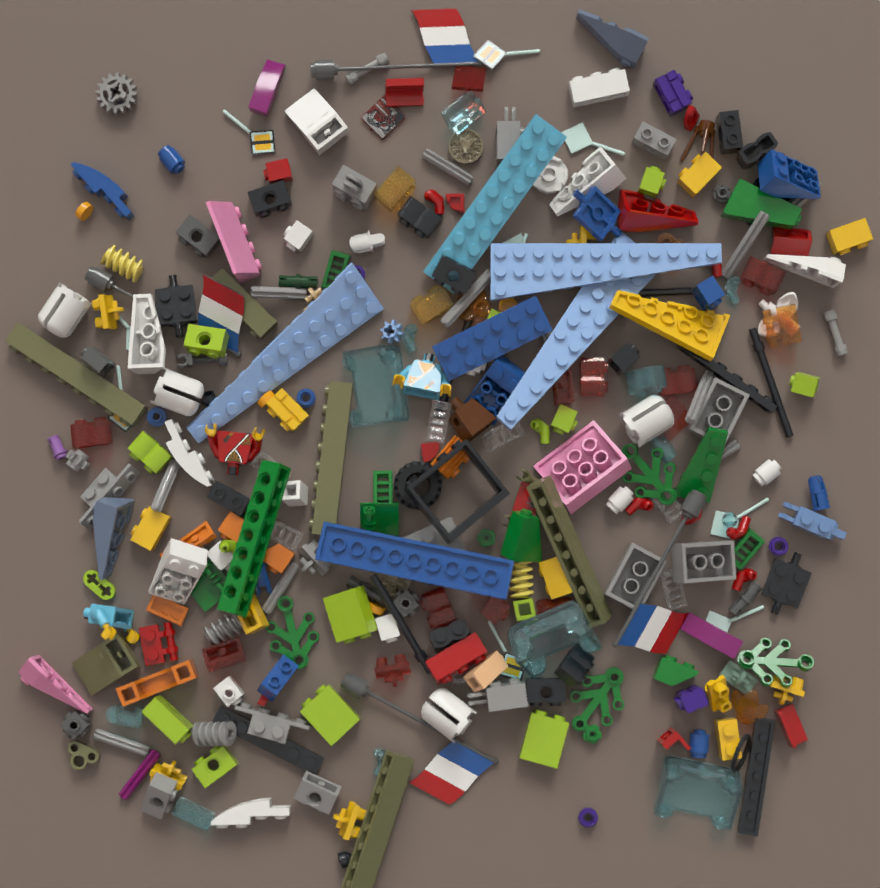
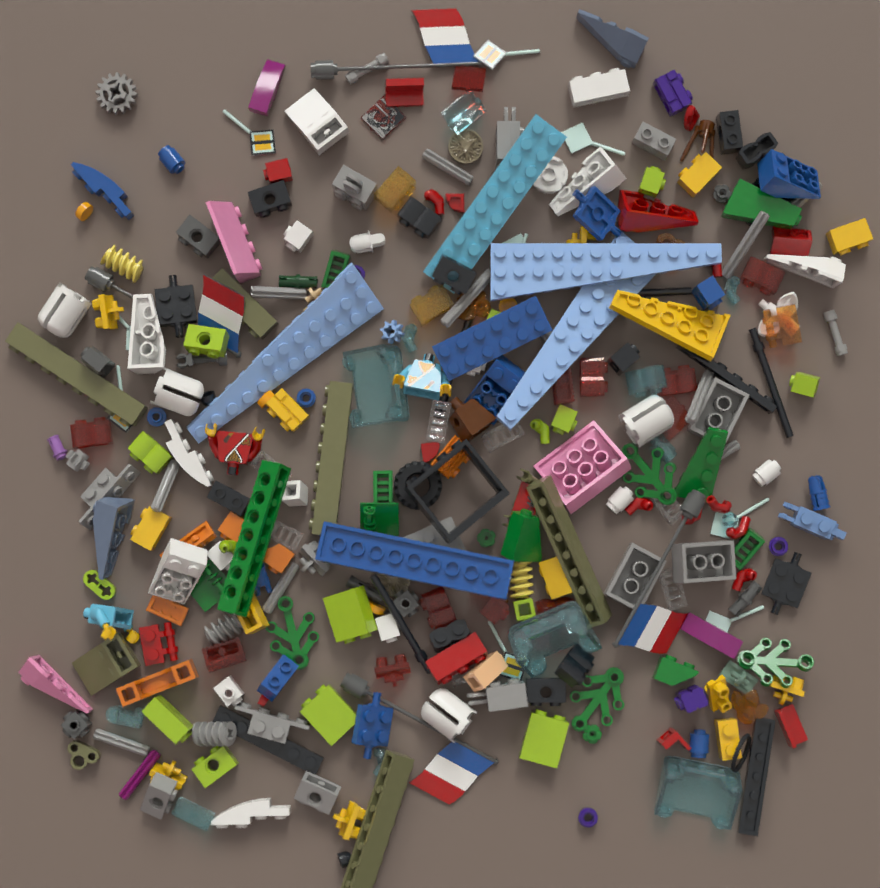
(372, 725): none -> blue plate
(718, 507): none -> red arm

